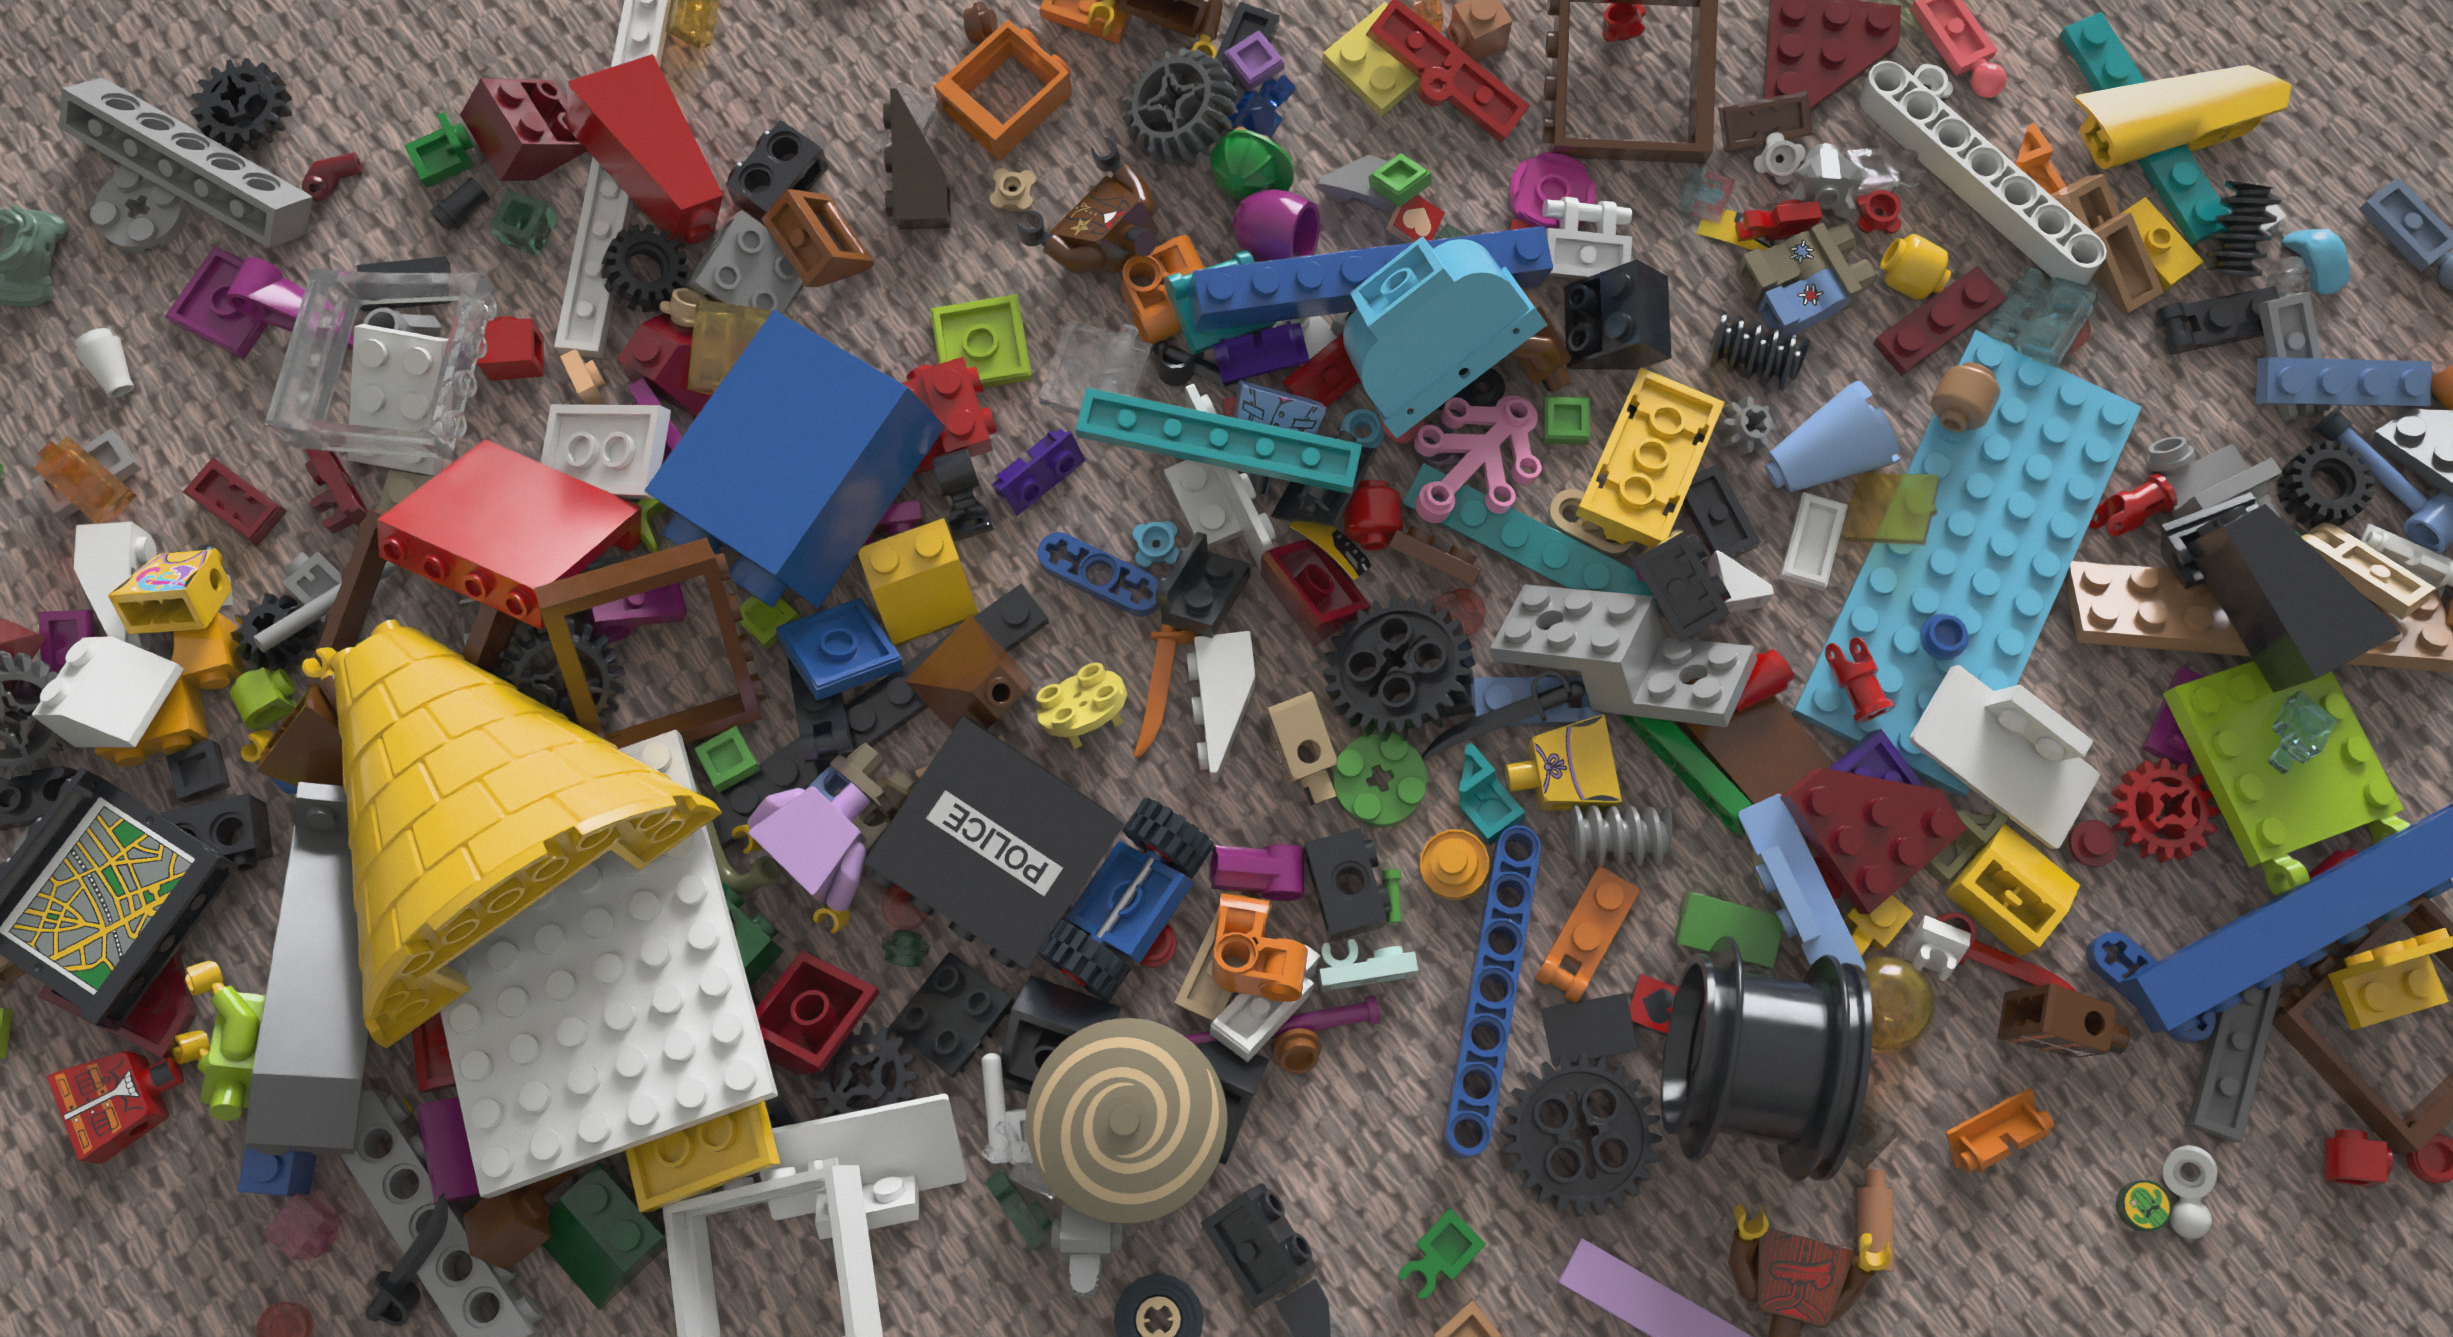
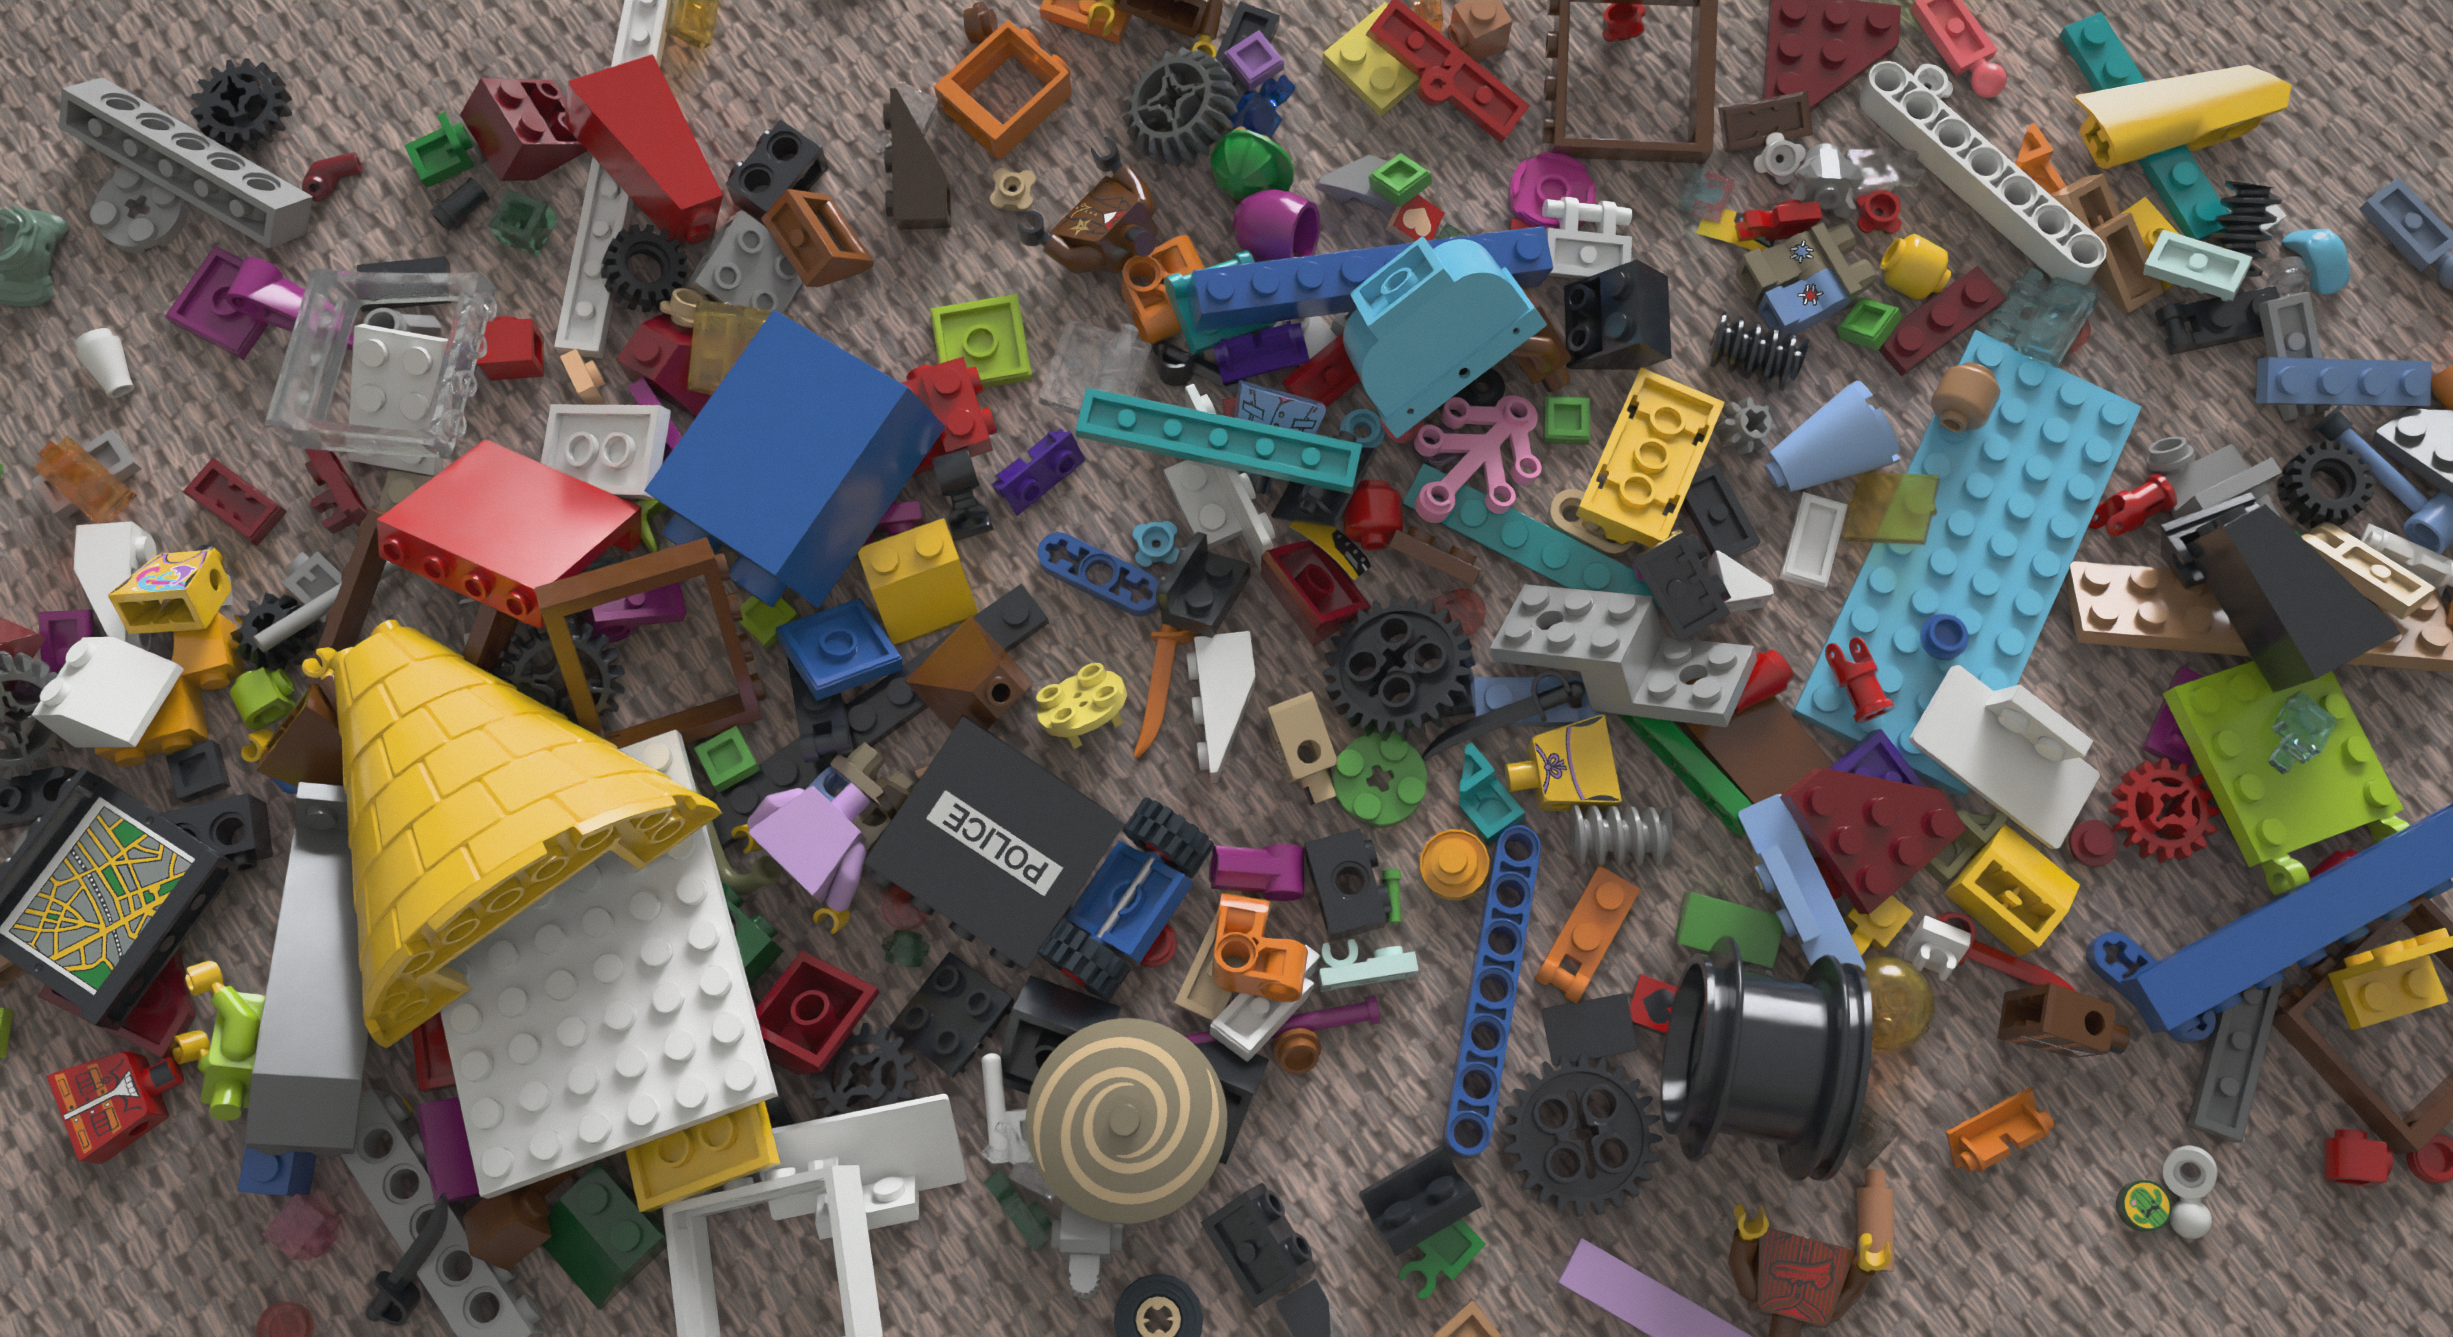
(1418, 1200): none -> black bracket
(1869, 323): none -> bright green tile
(2197, 265): none -> light aqua plate

